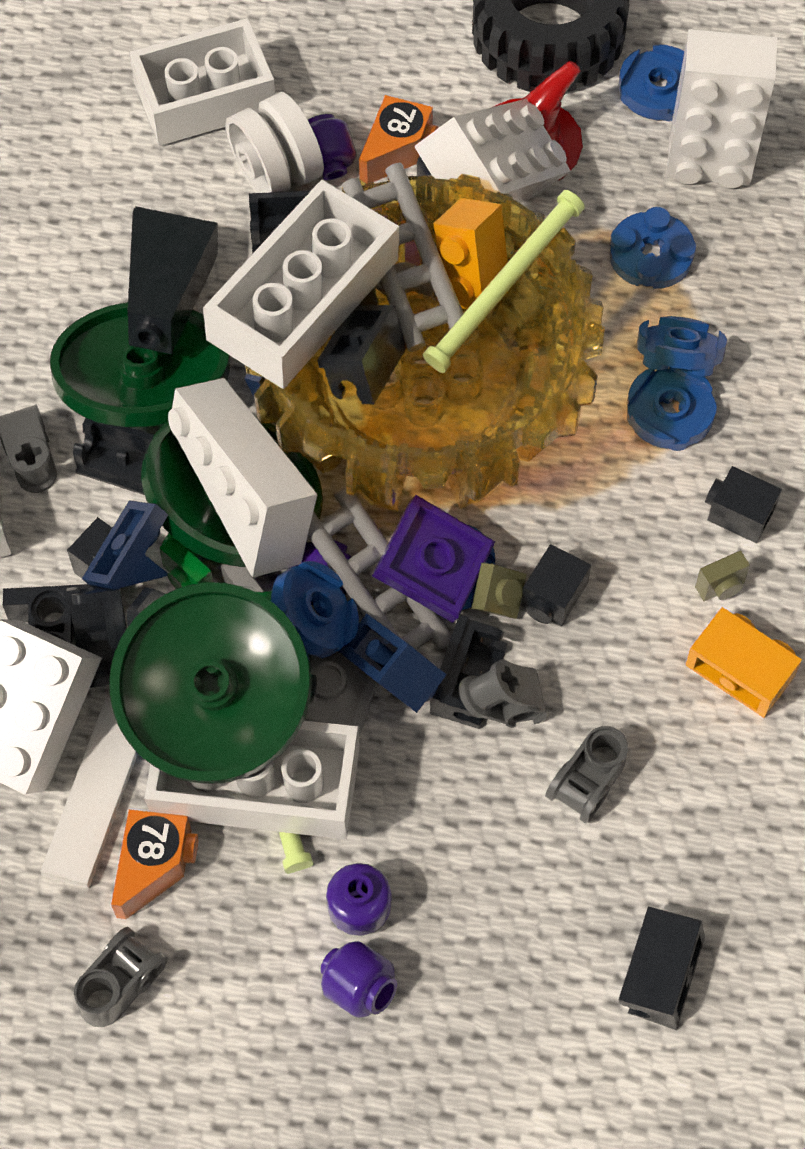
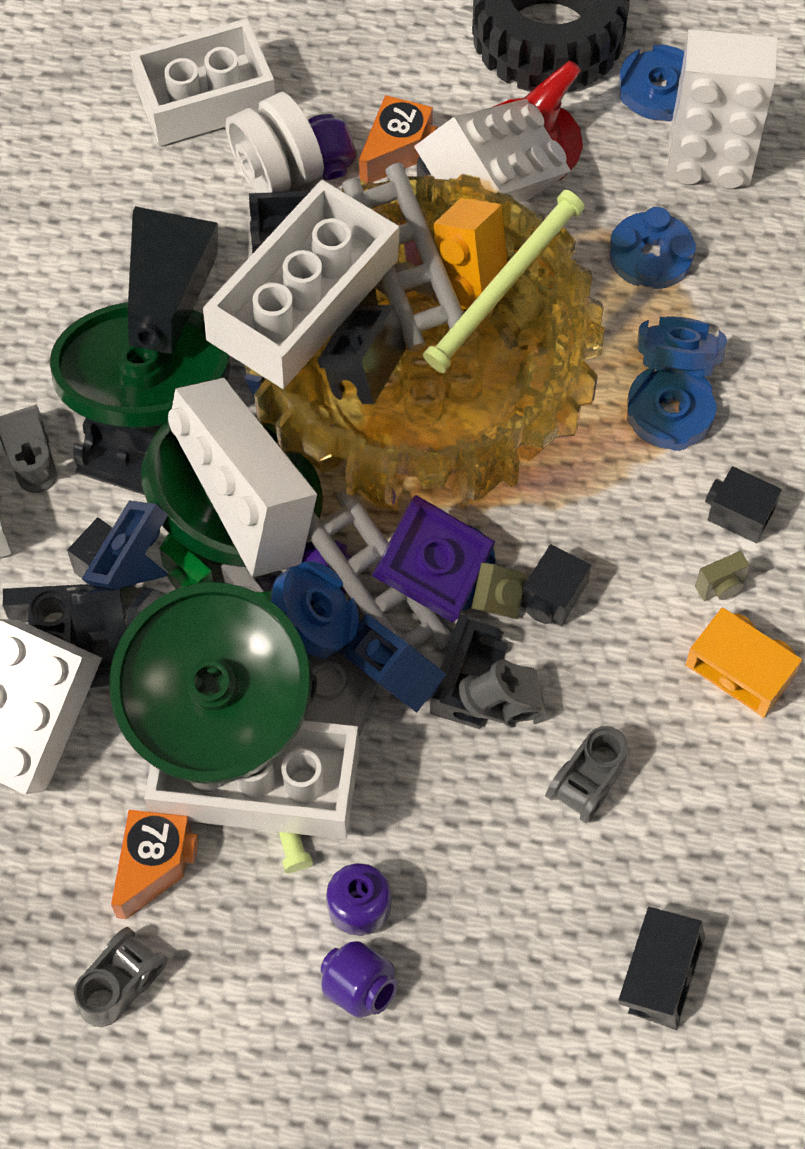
(91, 804): white tile -> none

